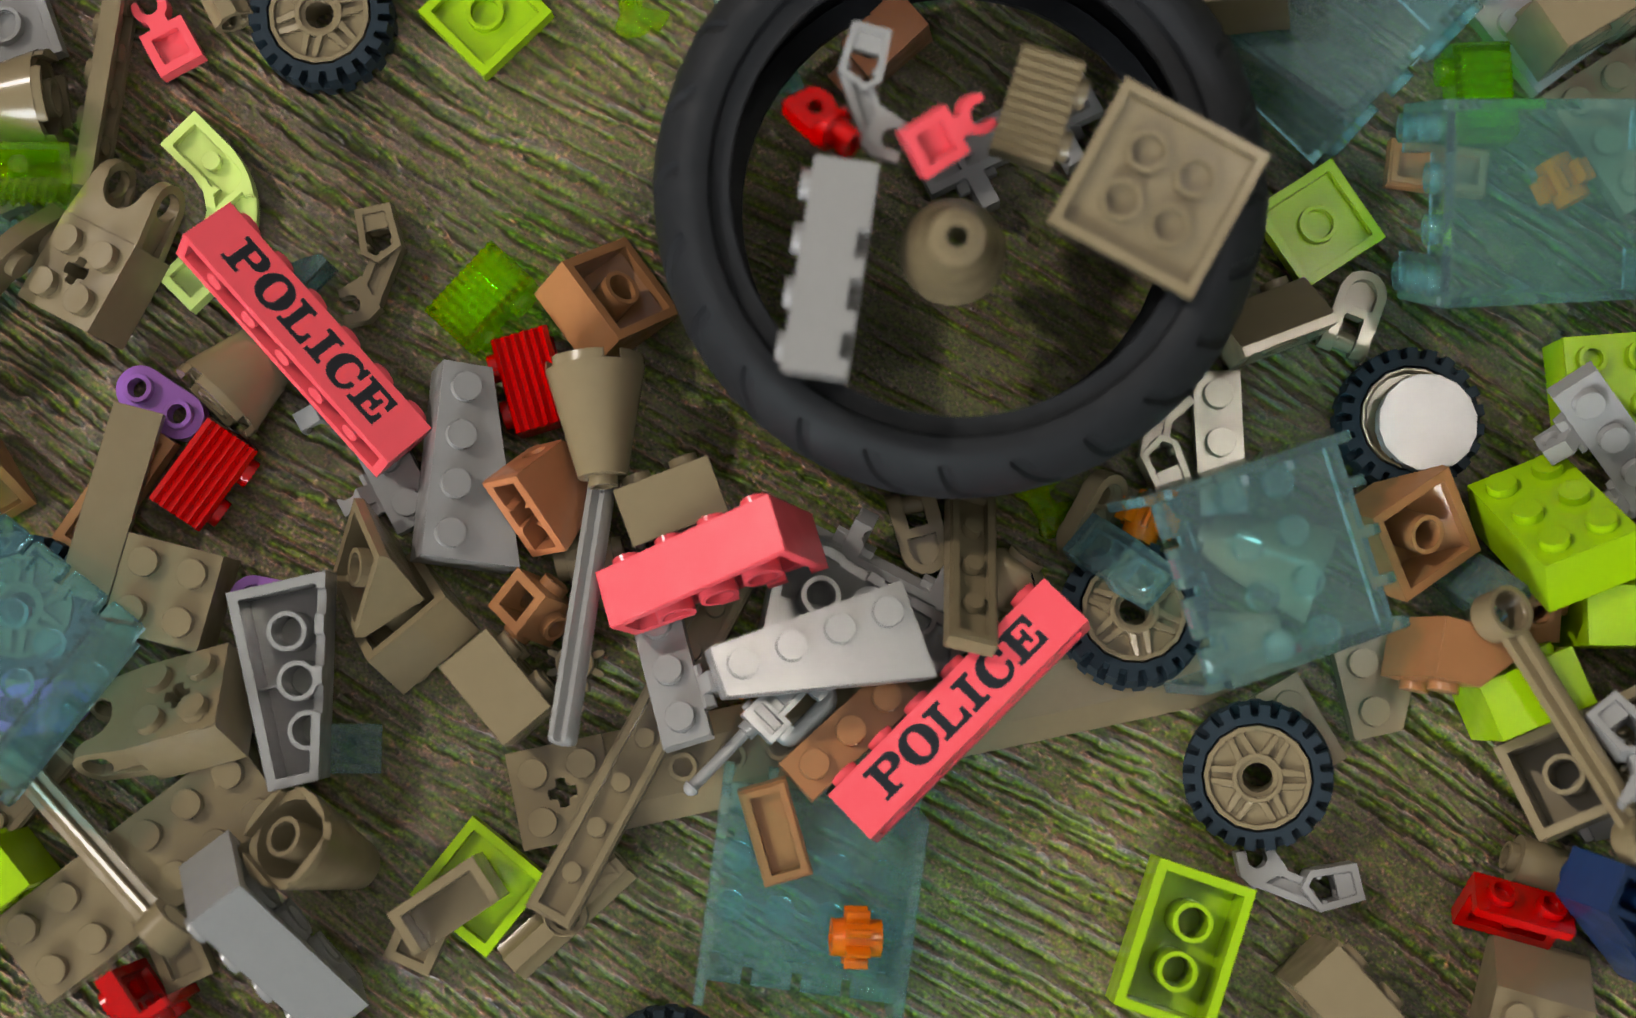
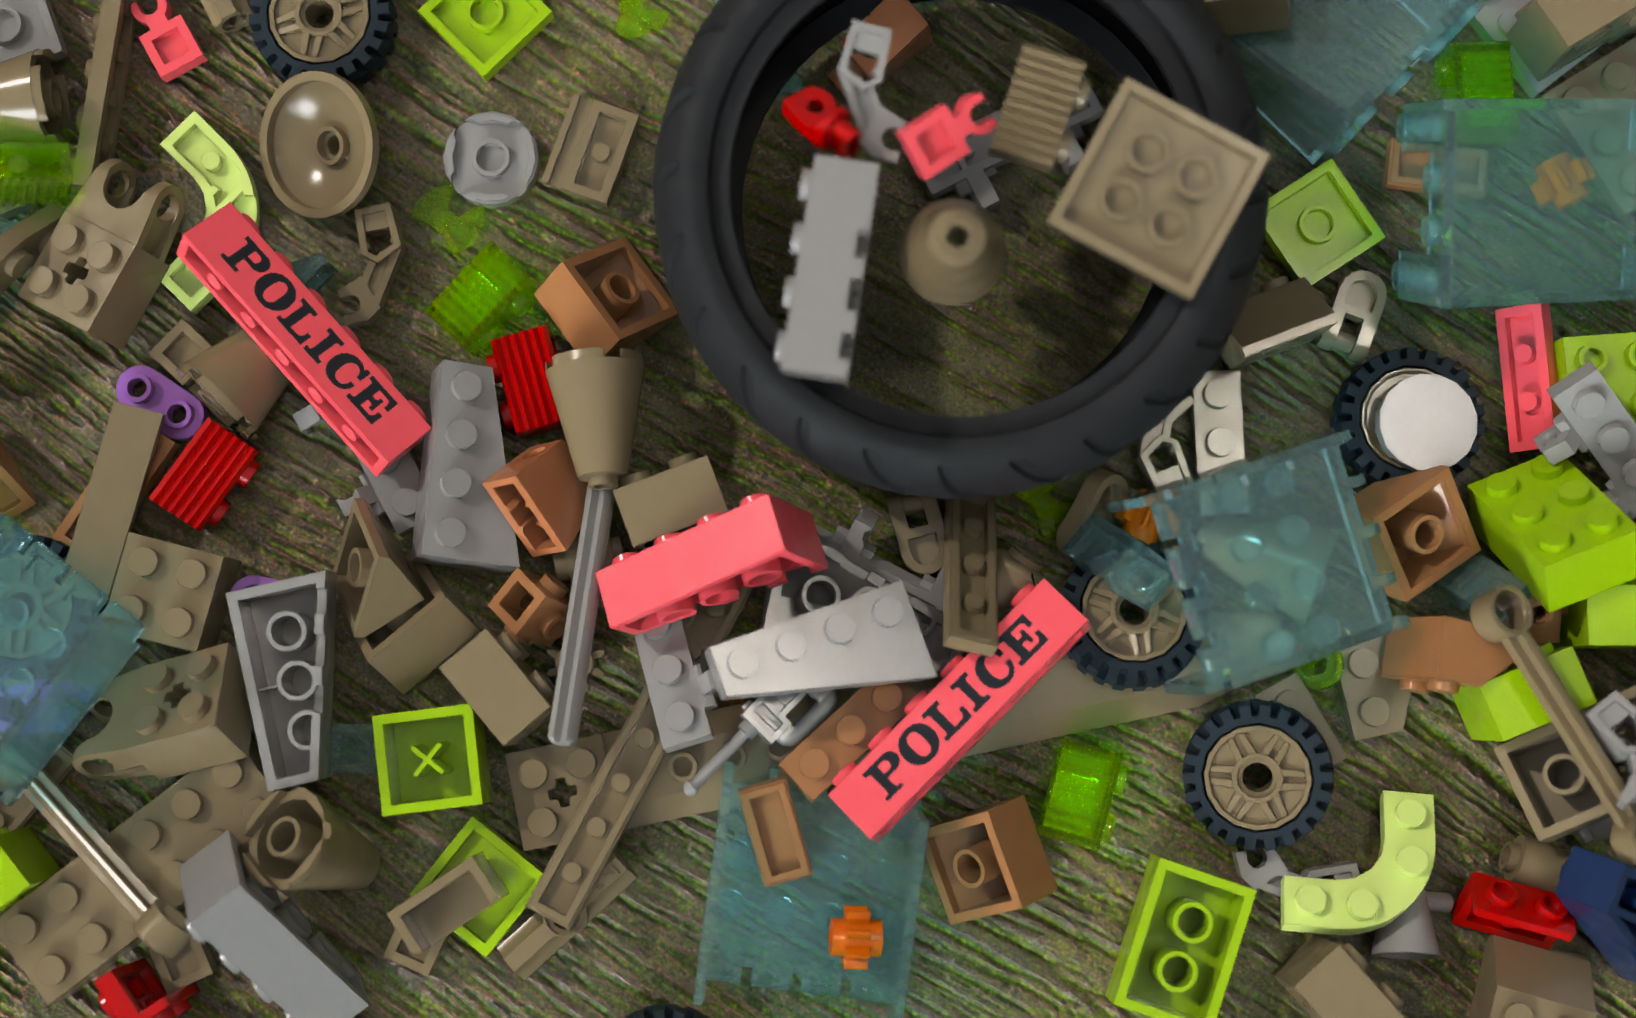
(179, 346): none -> dark tan plate
(319, 144): none -> dark tan dish
(431, 760): none -> lime brick
(457, 231): none -> clear neon green piece
(492, 160): none -> light grey tile
(591, 150): none -> dark tan plate
(988, 861): none -> medium nougat slope
(1082, 794): none -> clear neon green brick
(1325, 680): none -> clear neon green plate
(1380, 893): none -> yellowish green plate
(1412, 932): none -> light grey piece
(1527, 372): none -> coral plate

